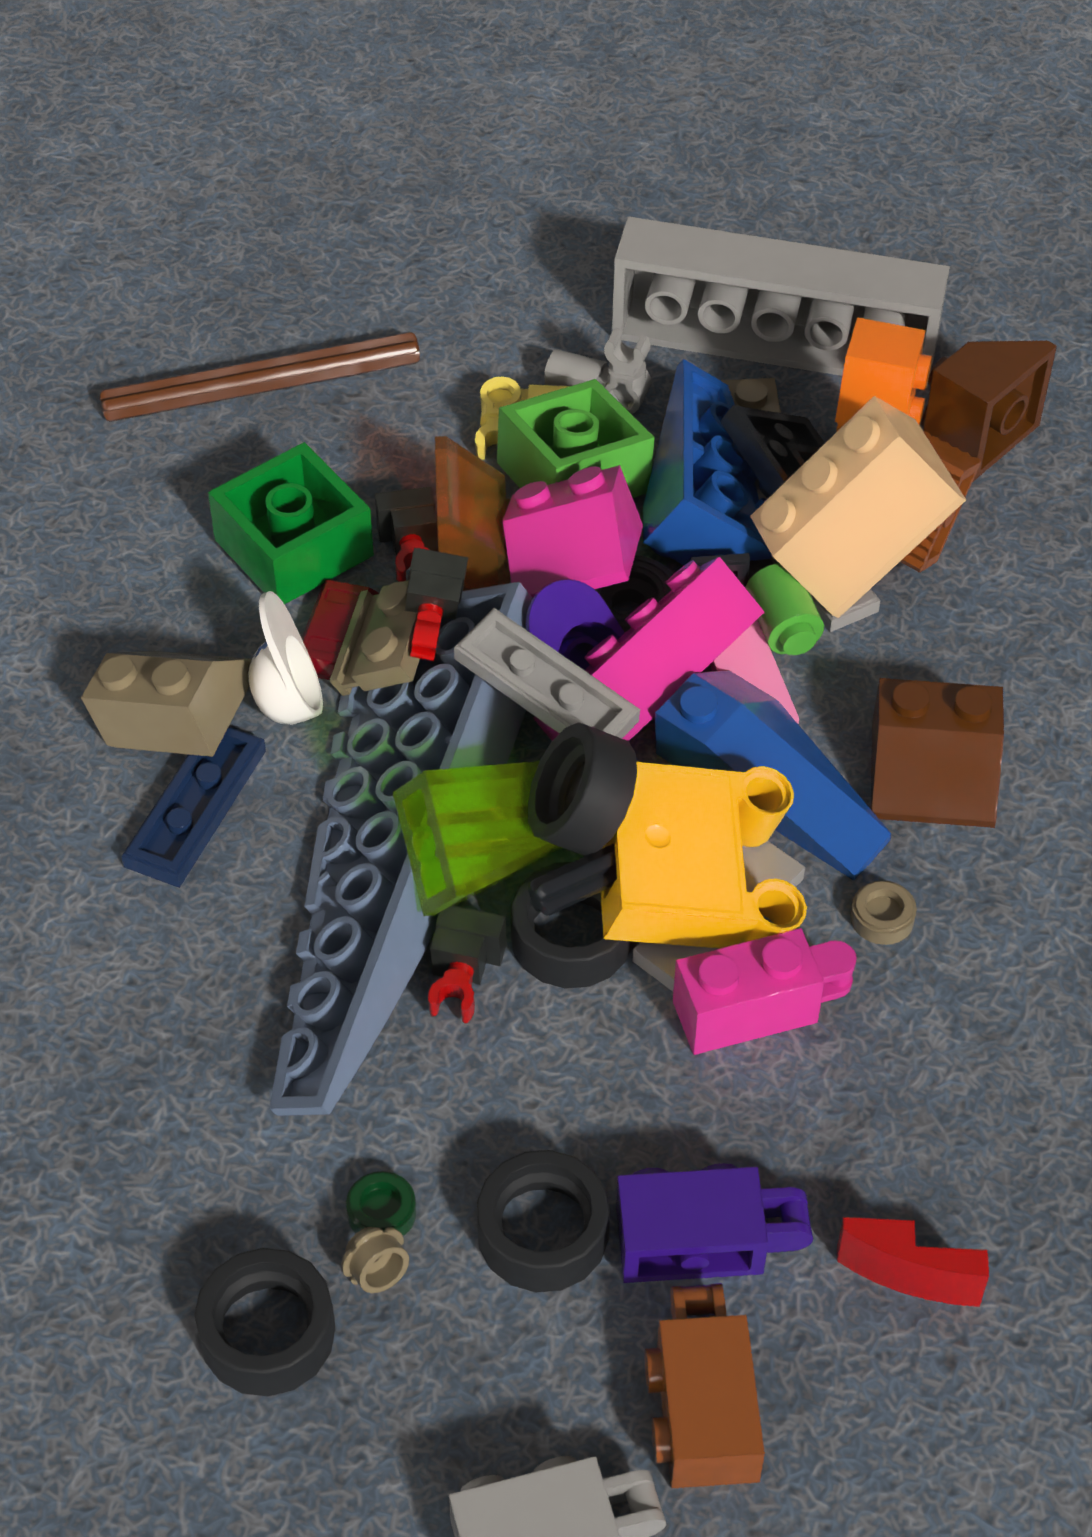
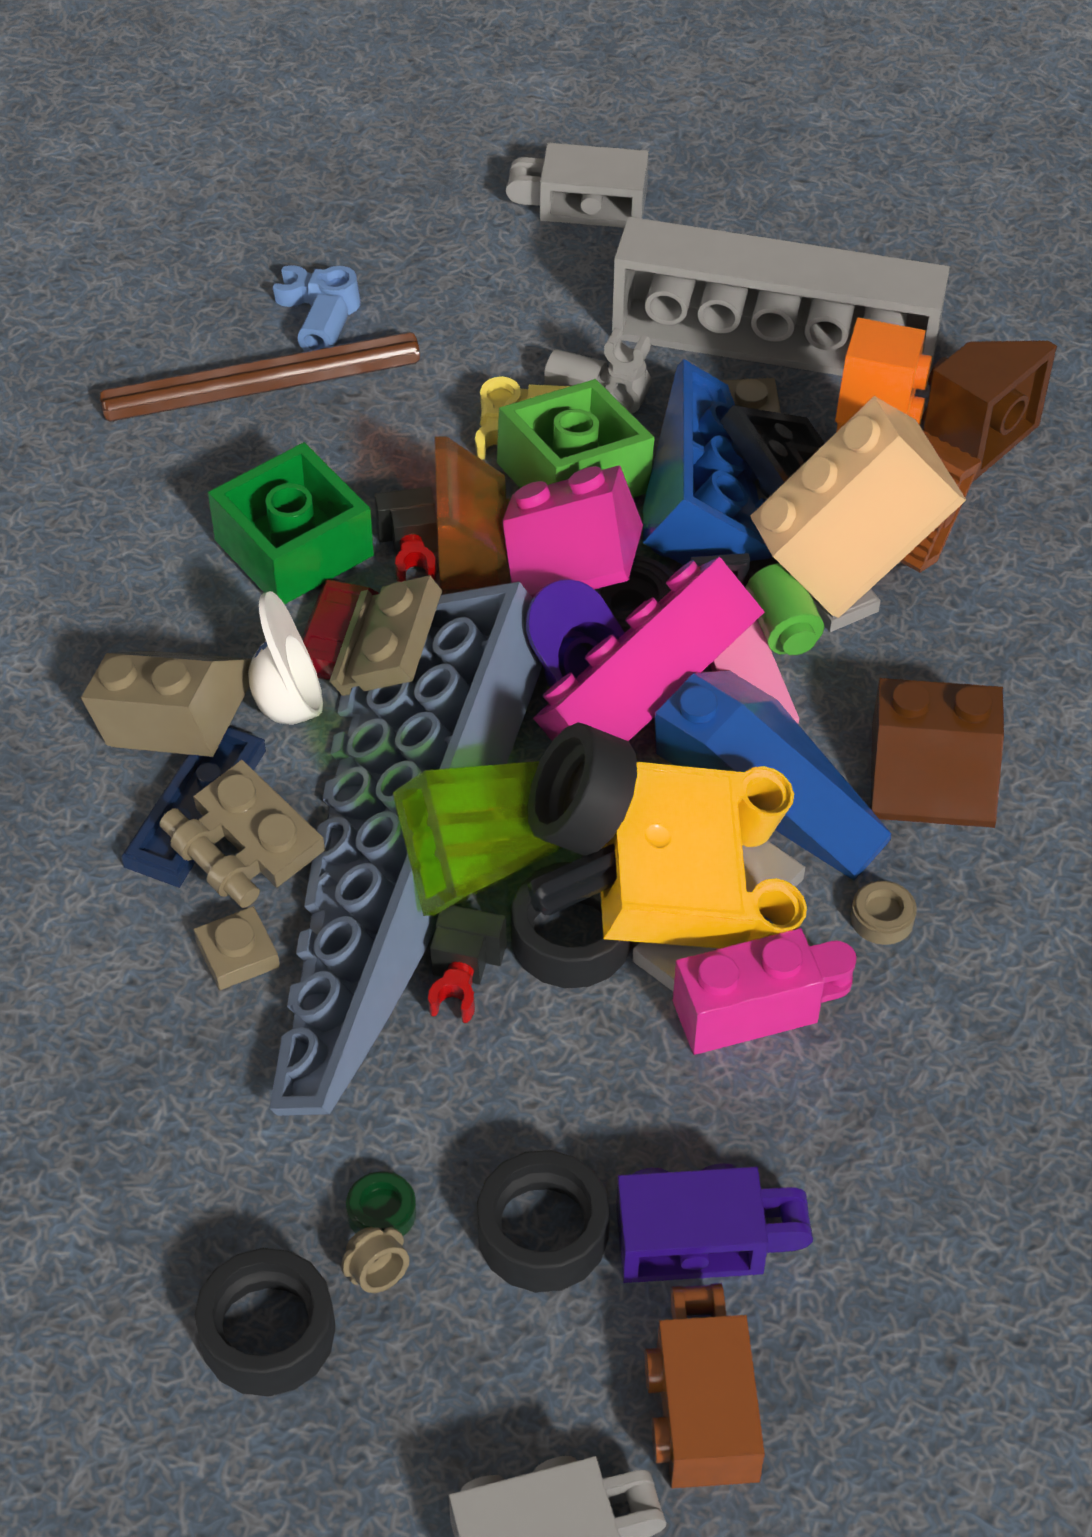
(236, 948): none -> dark tan plate
(255, 822): none -> dark tan plate
(332, 298): none -> medium blue bar
(434, 594): pearl dark grey piece -> none
(542, 678): light grey tile -> none
(582, 184): none -> light grey brick
(889, 1256): red slope -> none

